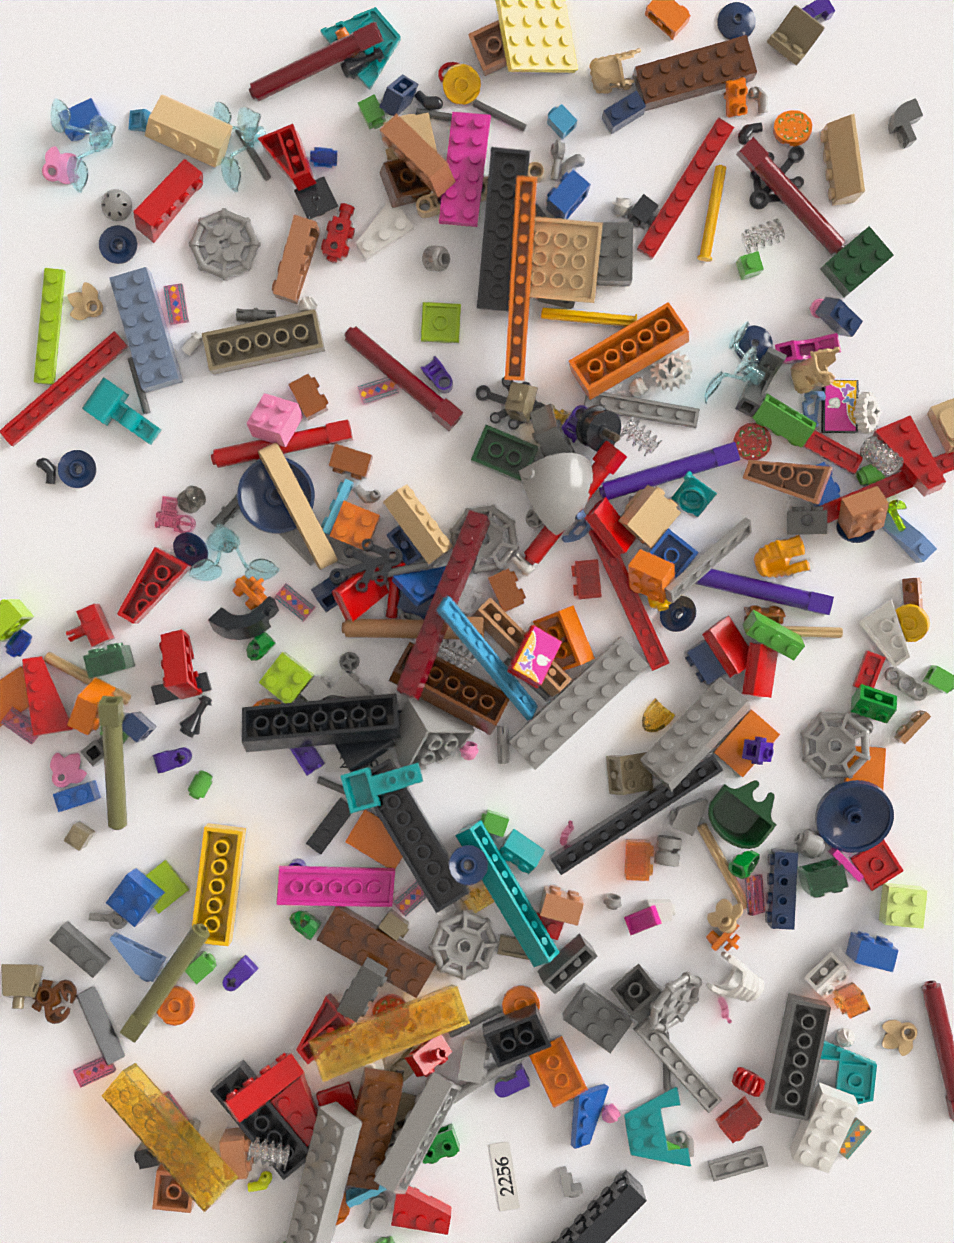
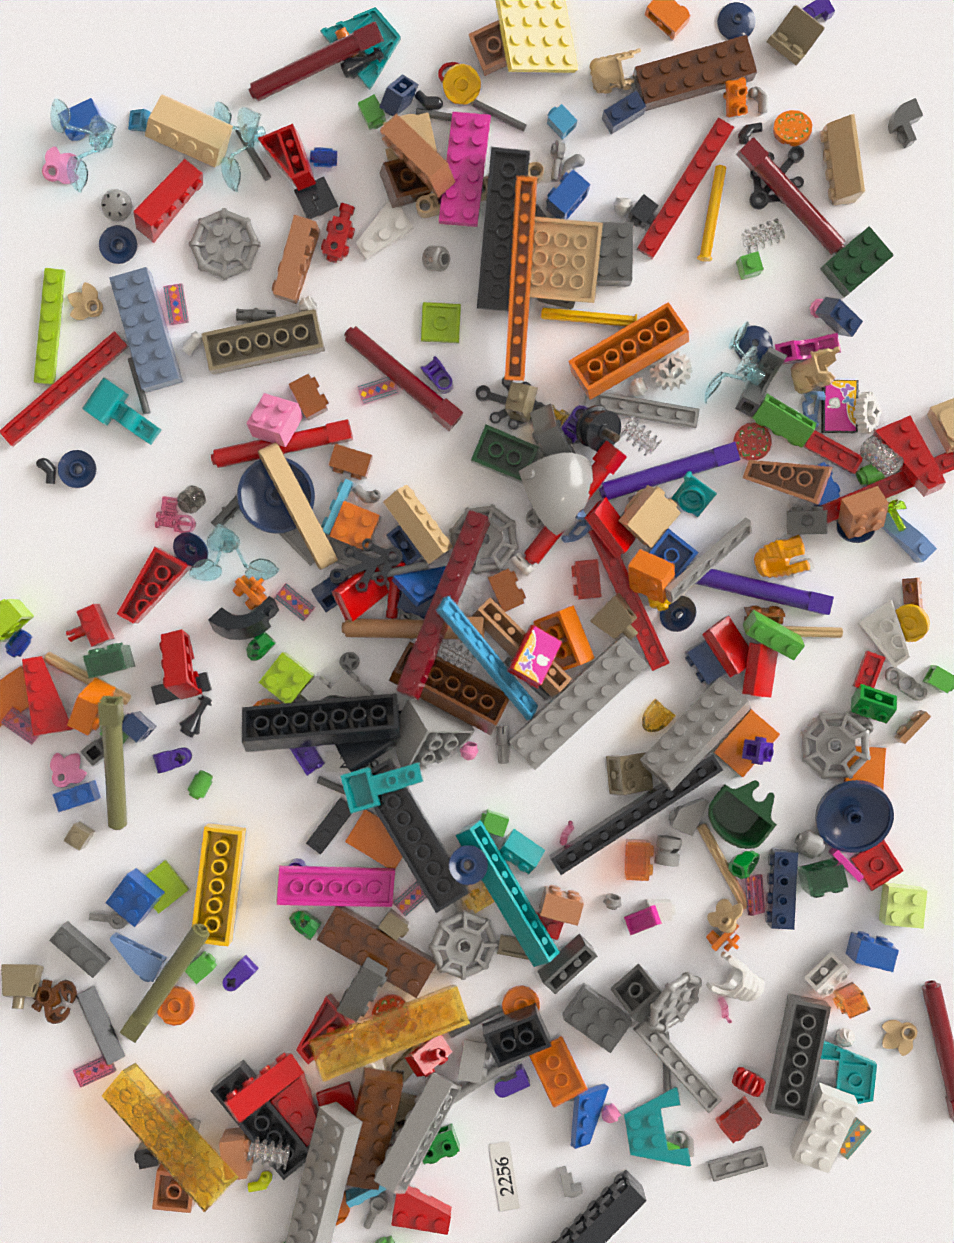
(616, 618): none -> dark tan torso

